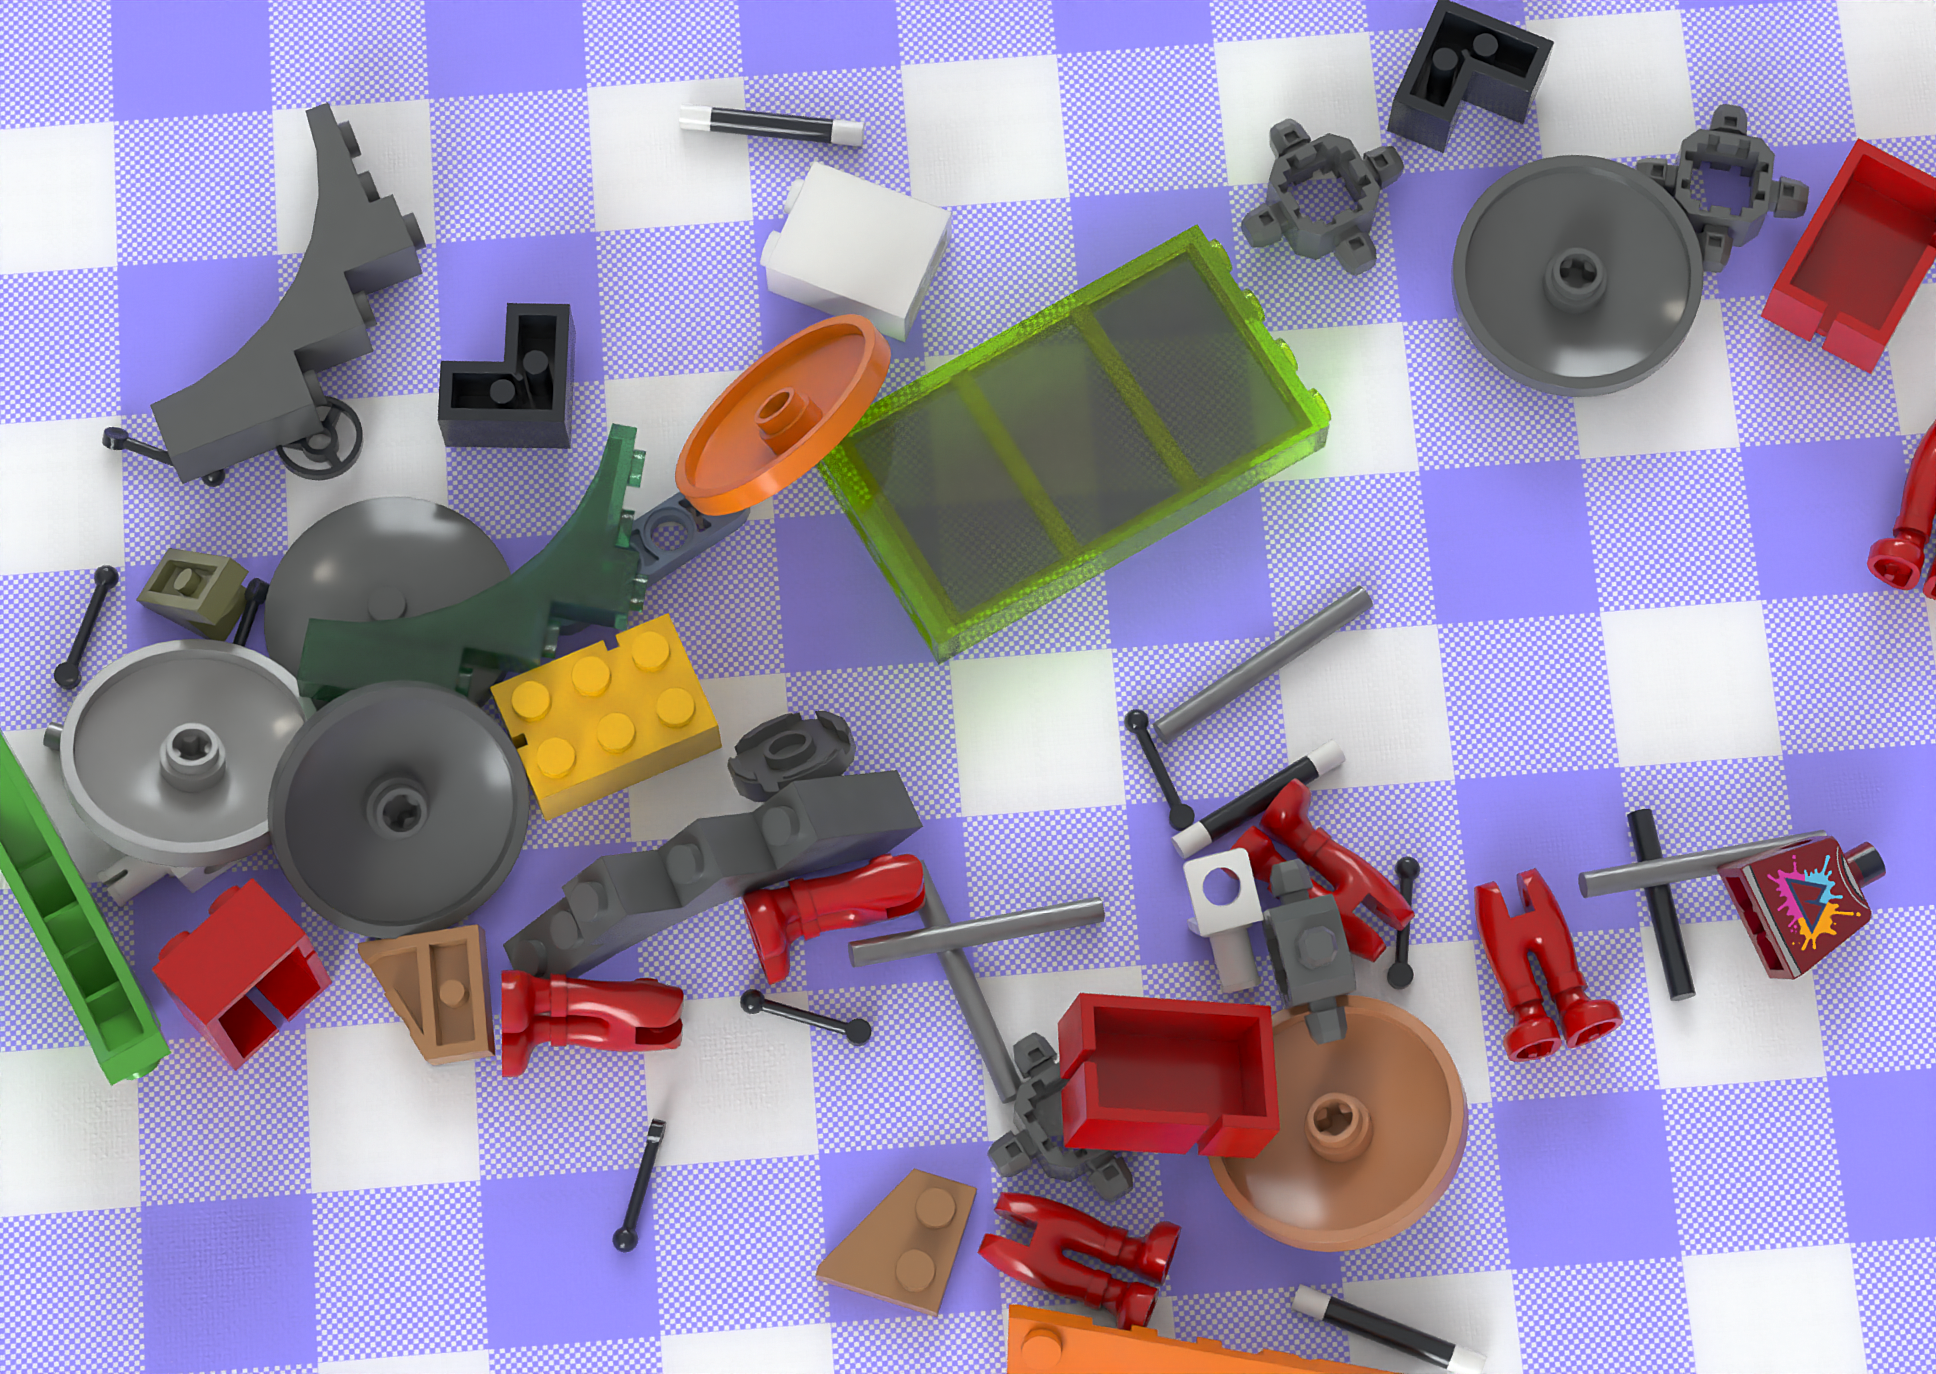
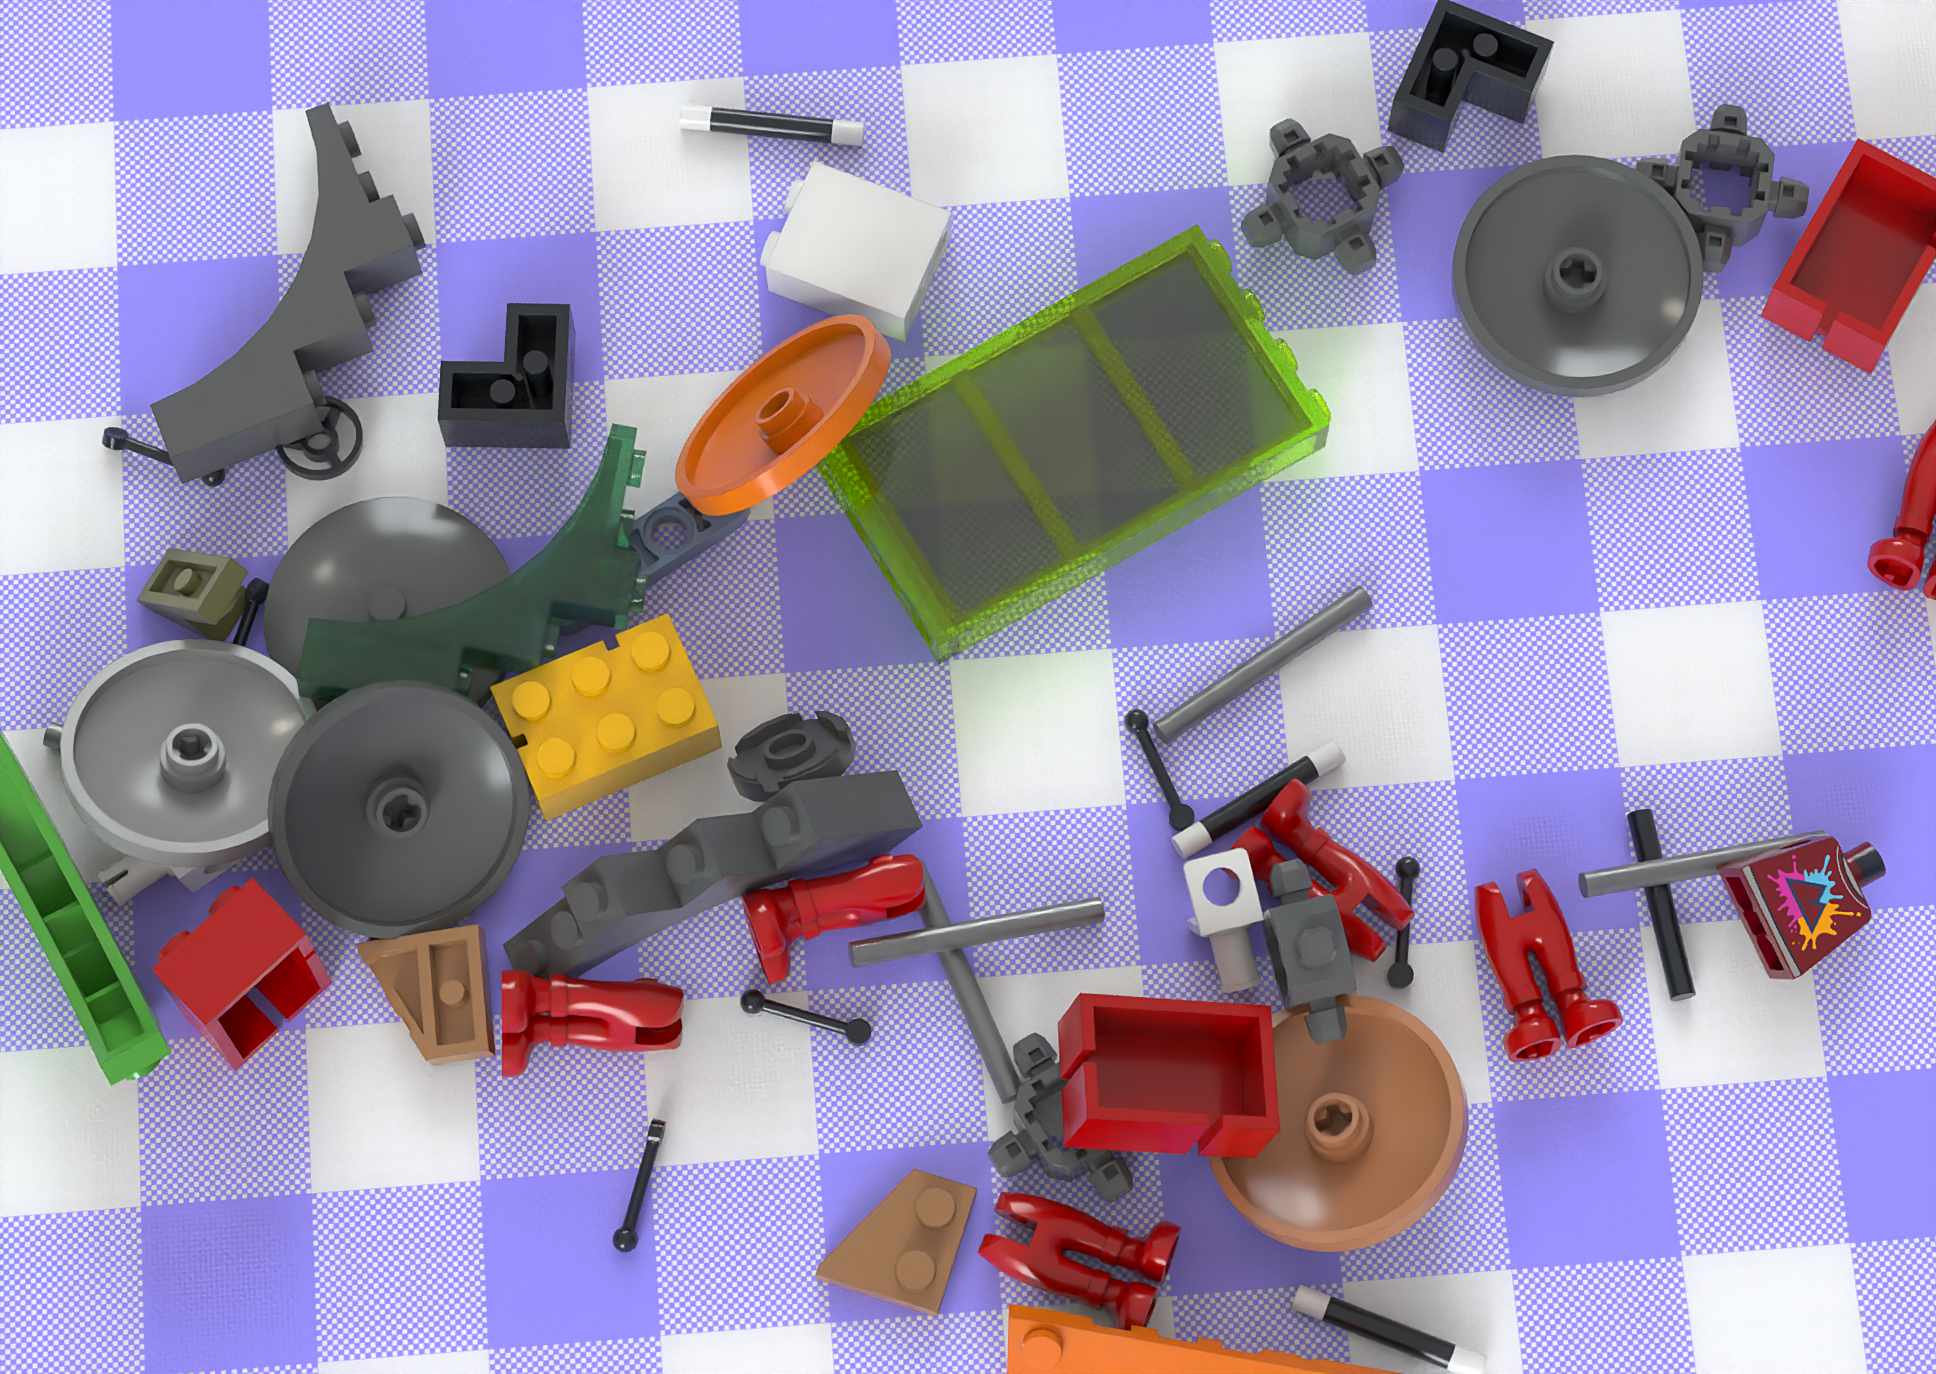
(67, 673): black hinge -> none

